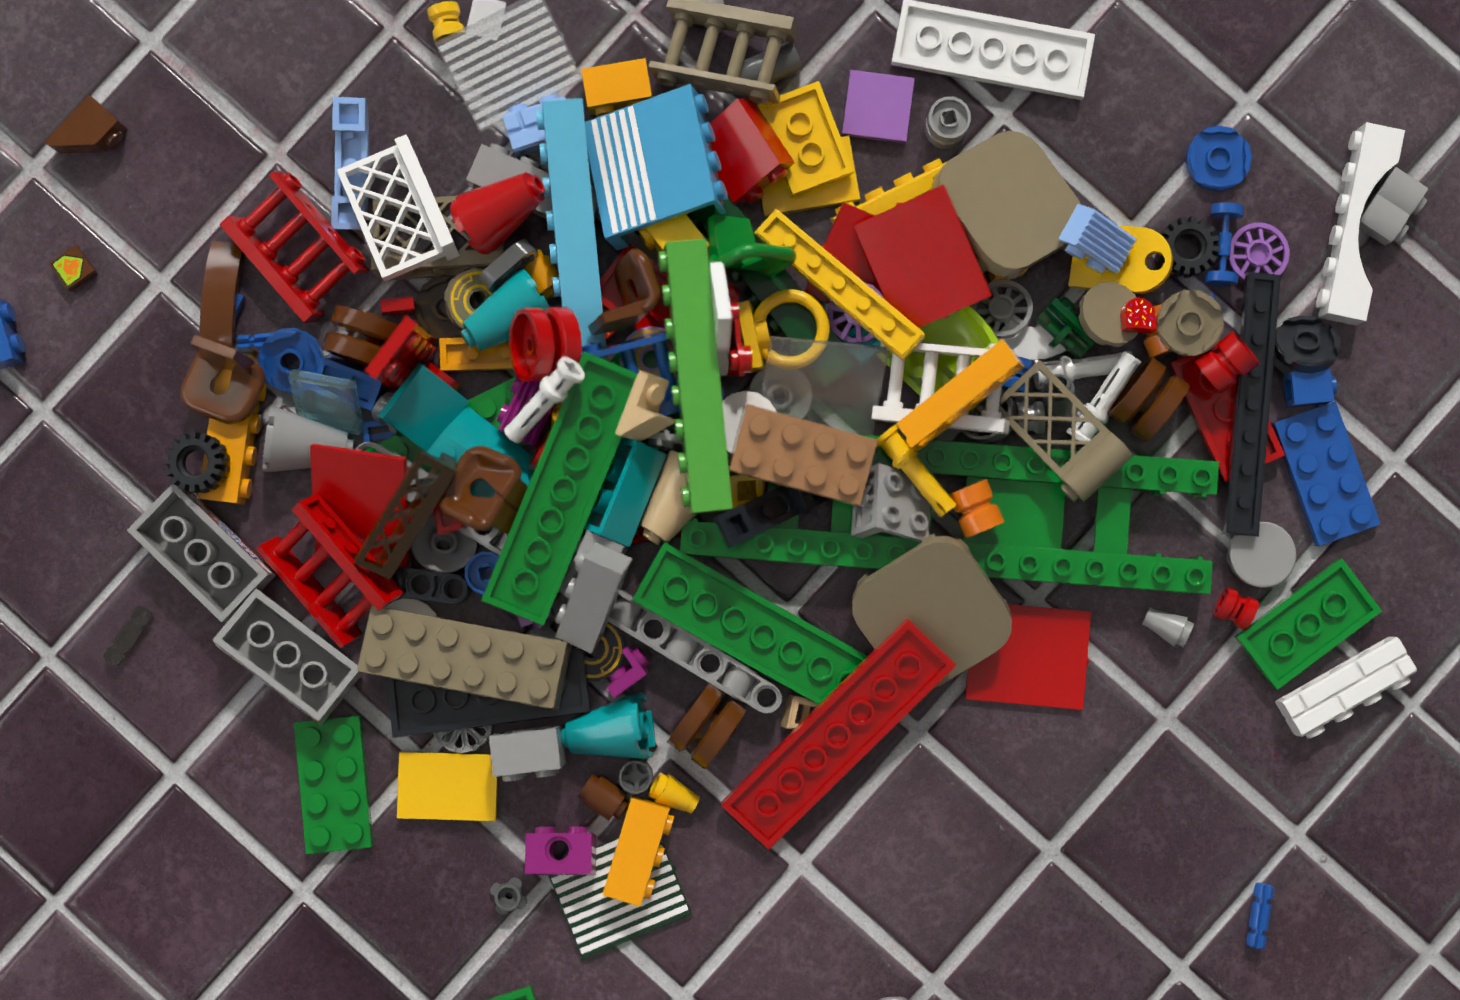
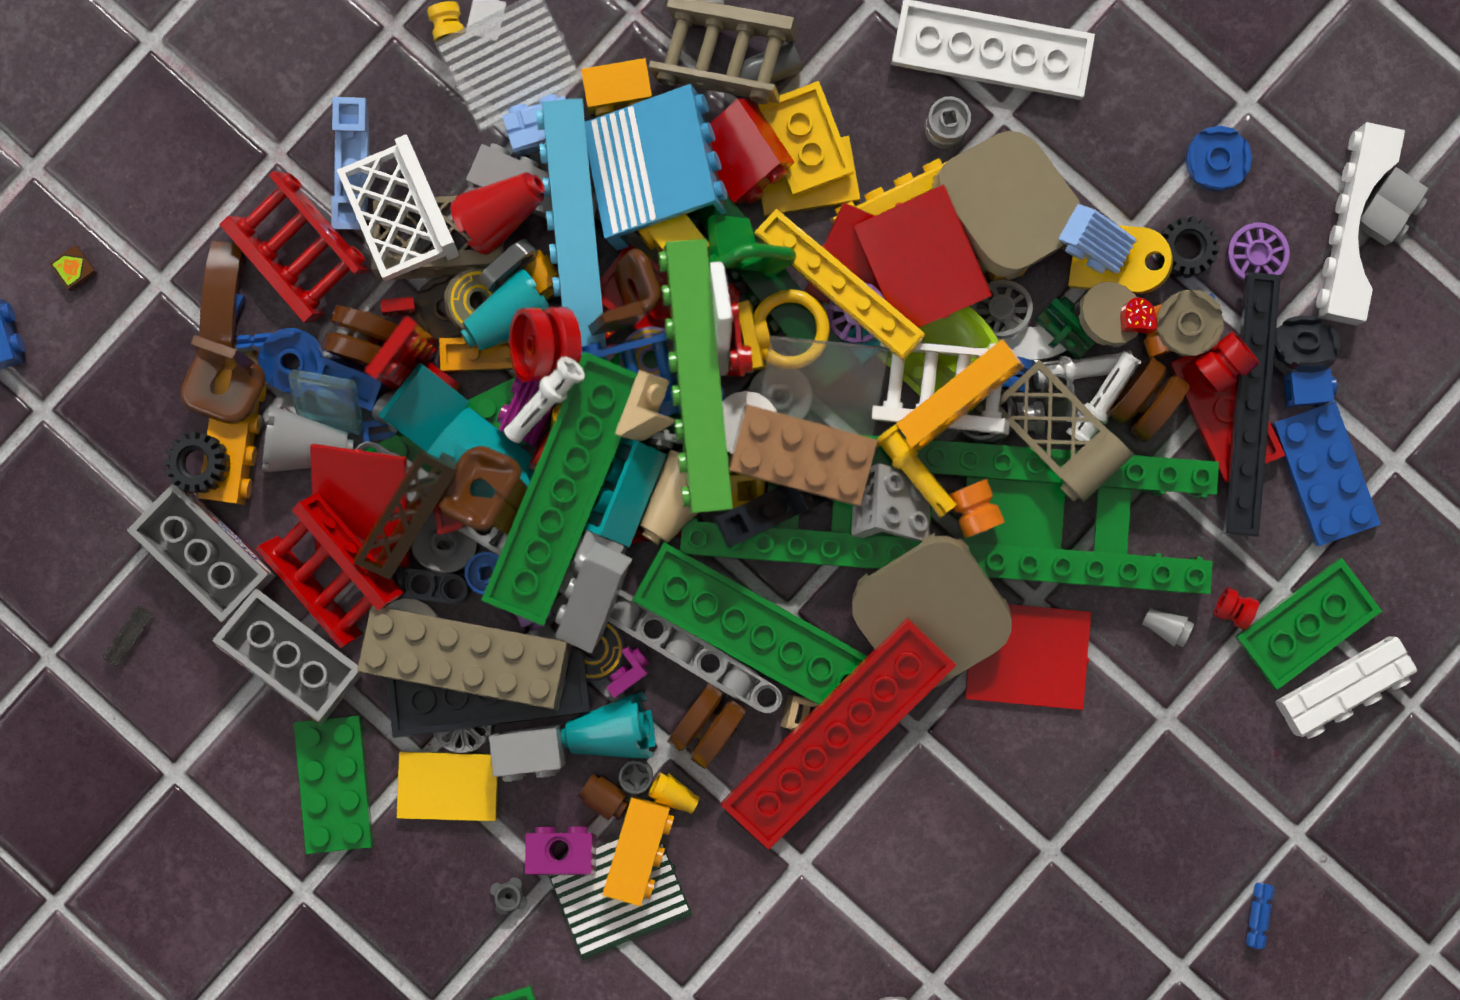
(87, 130): reddish brown slope -> none
(878, 106): medium lavender tile -> none
(1226, 212): blue wheel -> none
(1262, 559): light grey tile -> none

